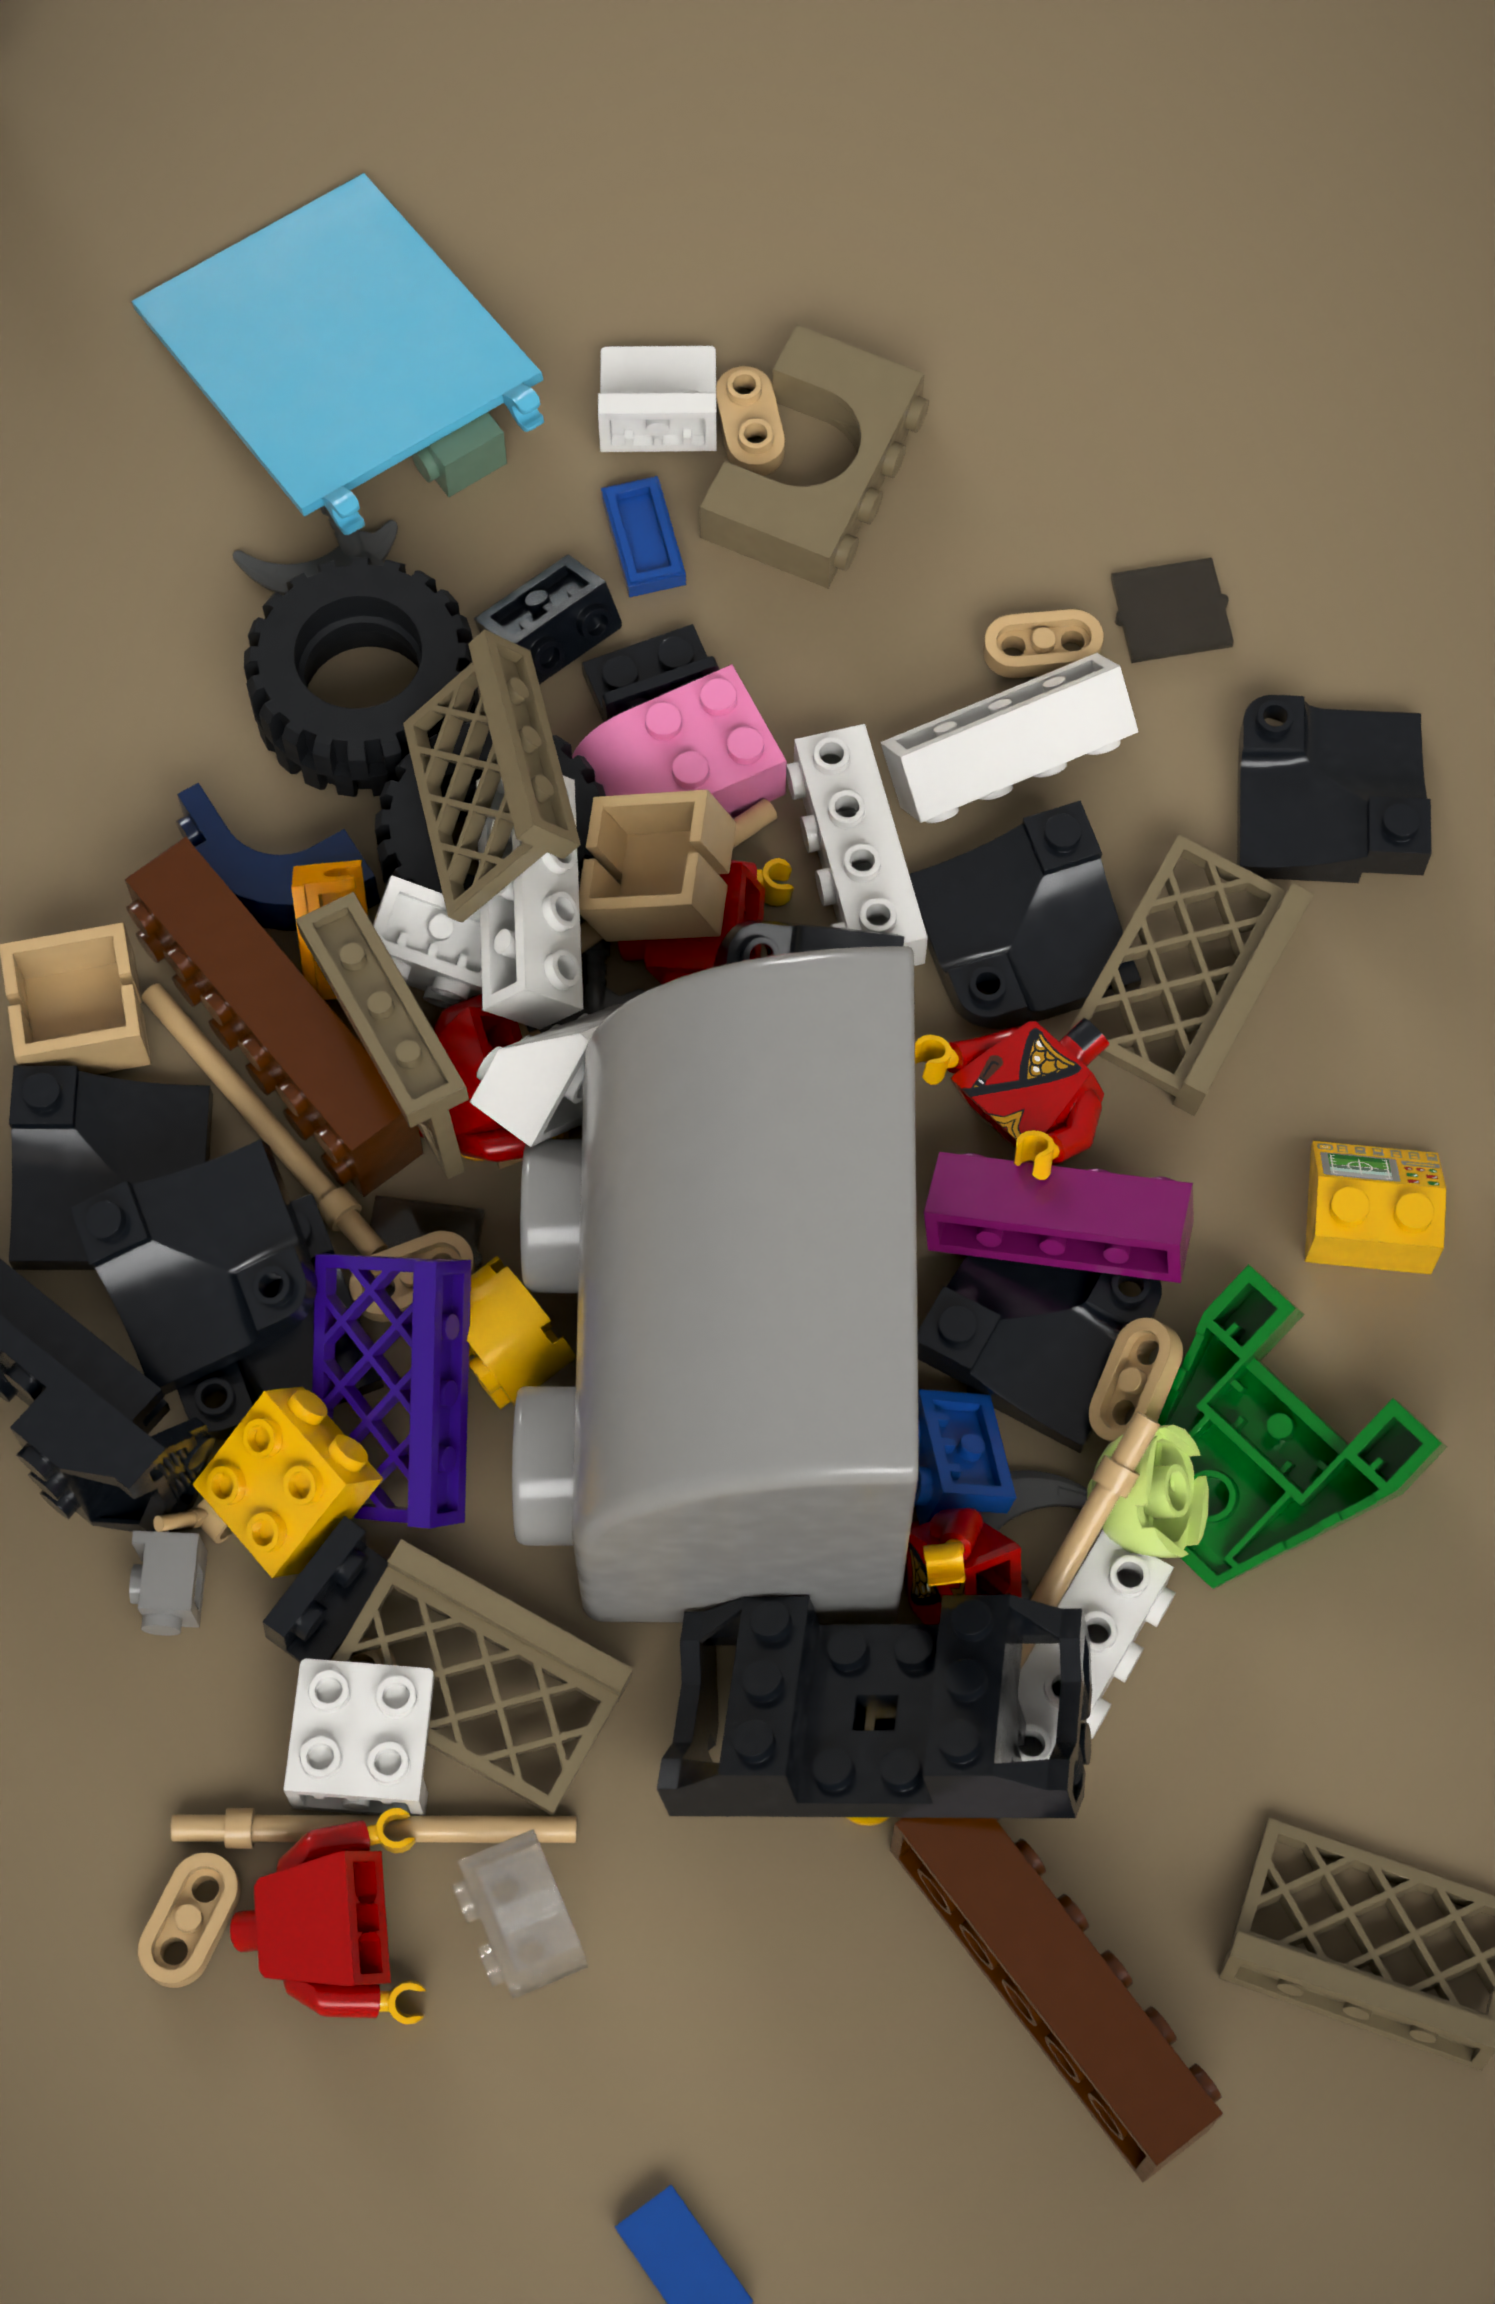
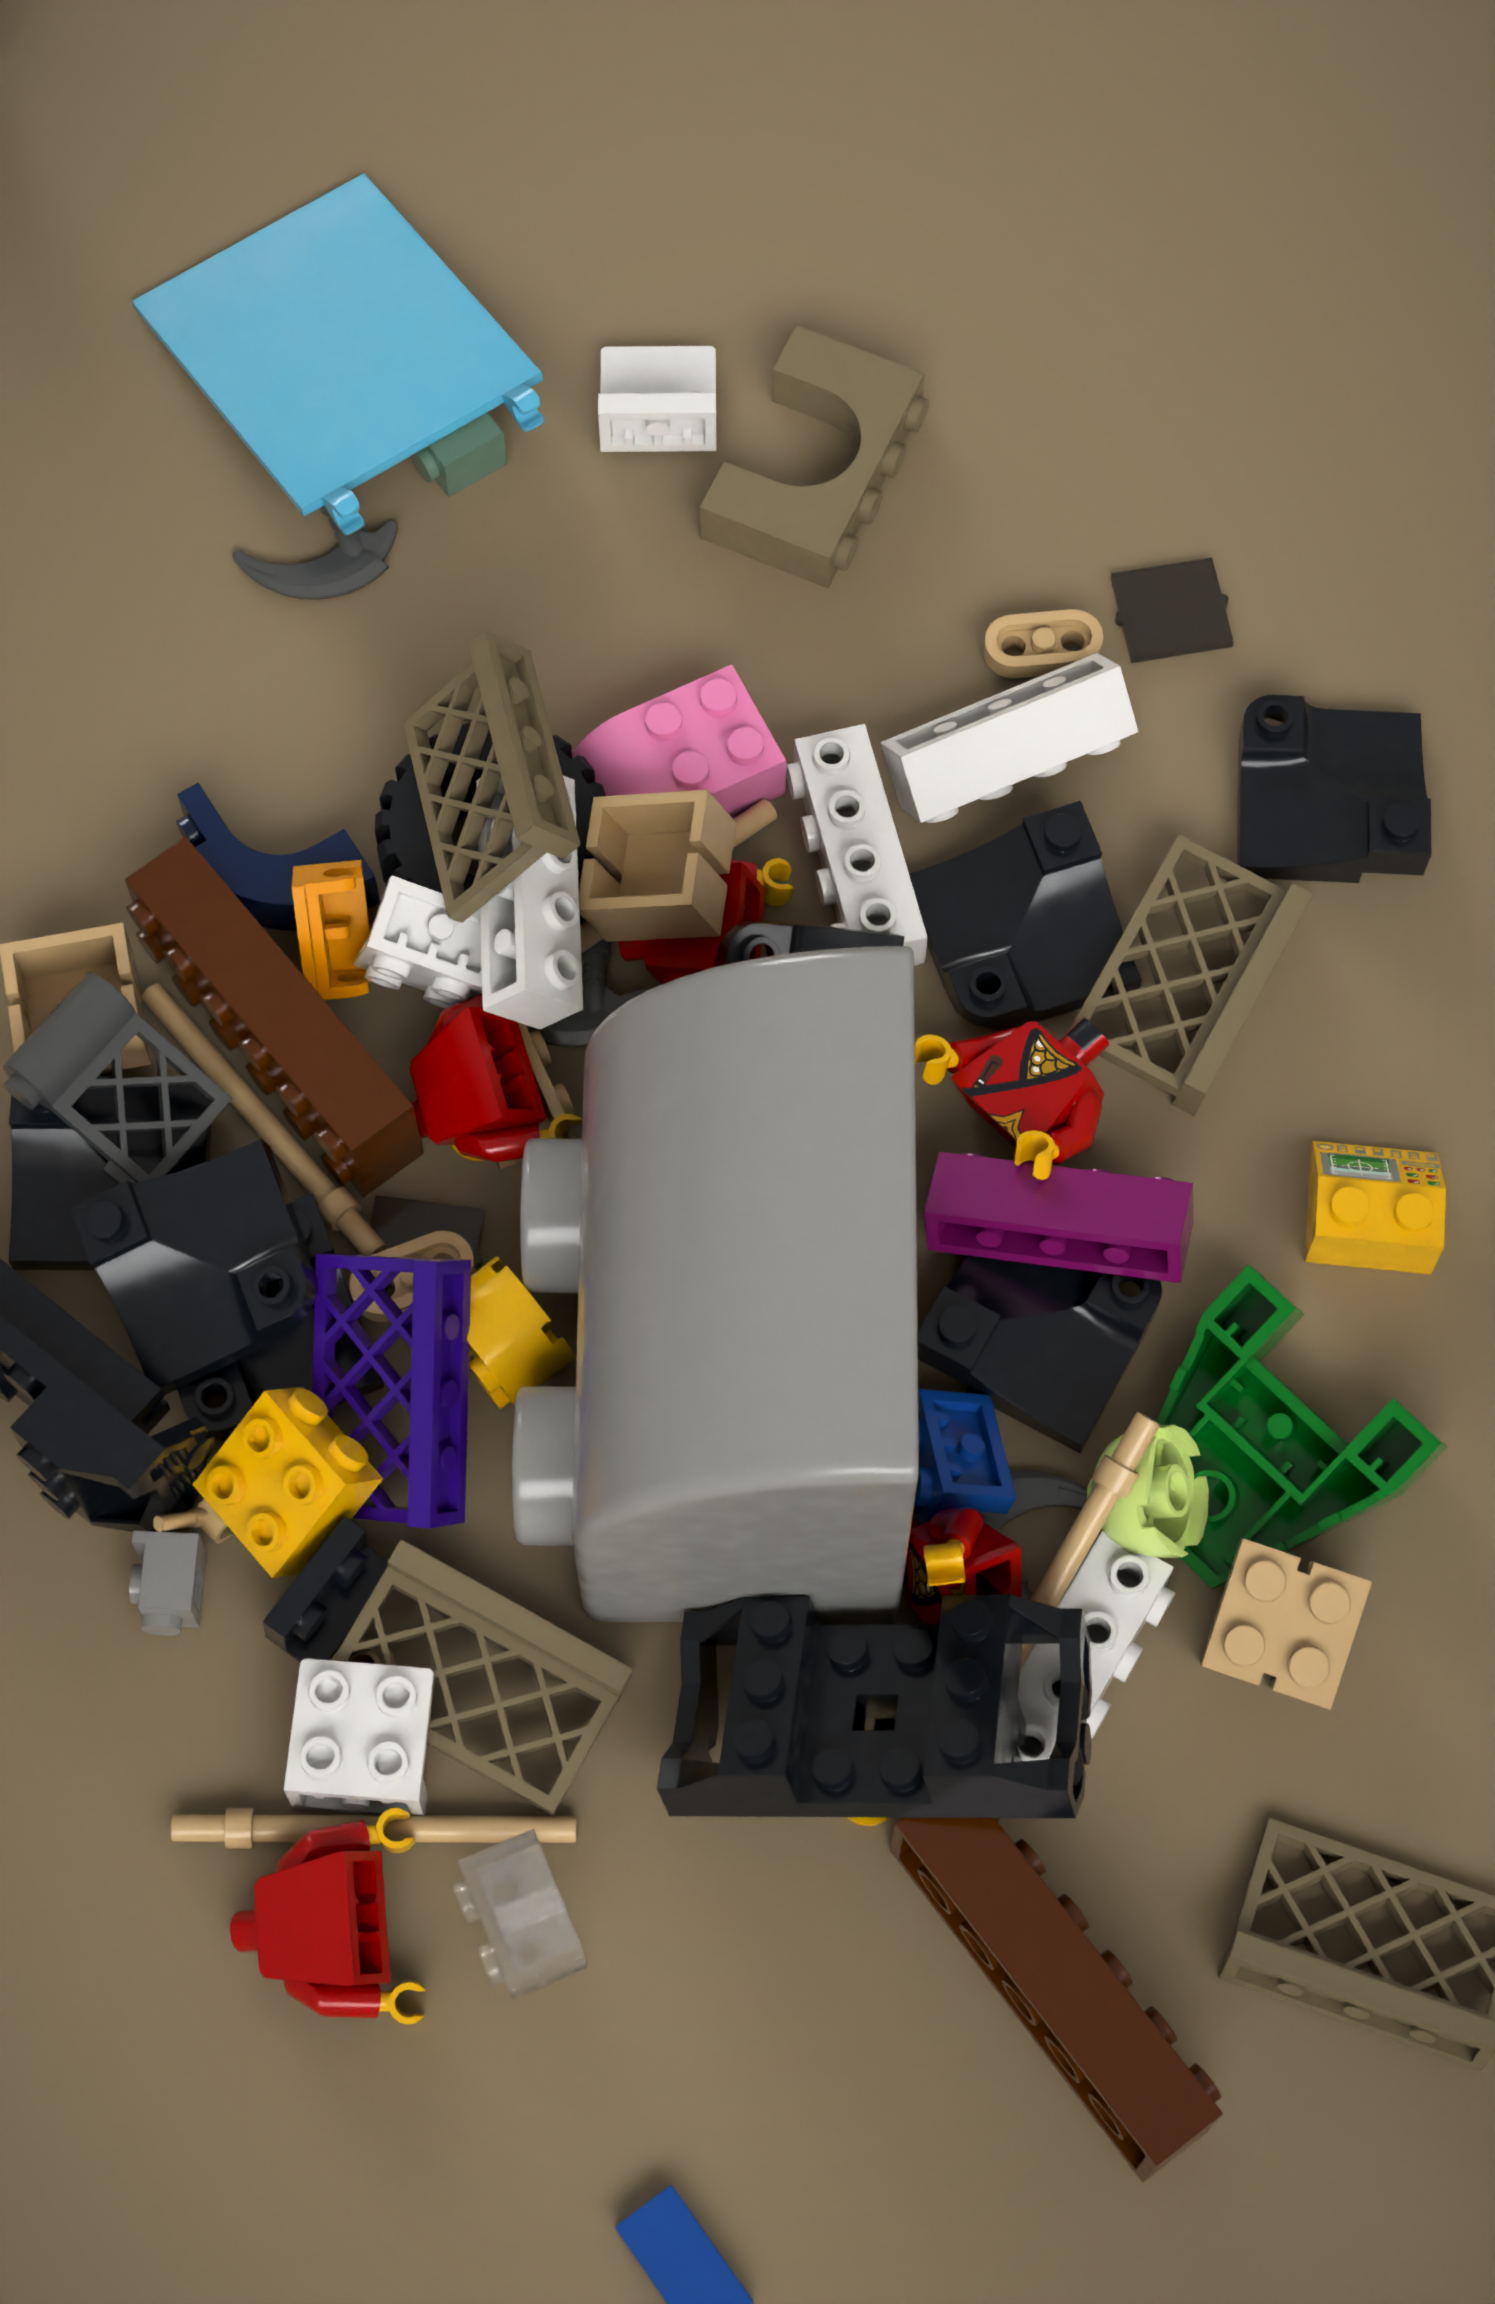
(76, 1047): none -> dark grey piece
(188, 1921): tan plate -> none
(338, 613): black tyre -> none
(388, 1022): dark tan fence -> none
(539, 1081): white slope -> none
(555, 615): black bracket -> none
(643, 536): blue tile -> none
(646, 670): black bracket -> none
(750, 416): tan plate -> none
(1131, 1380): tan plate -> none
(1285, 1623): none -> tan piece

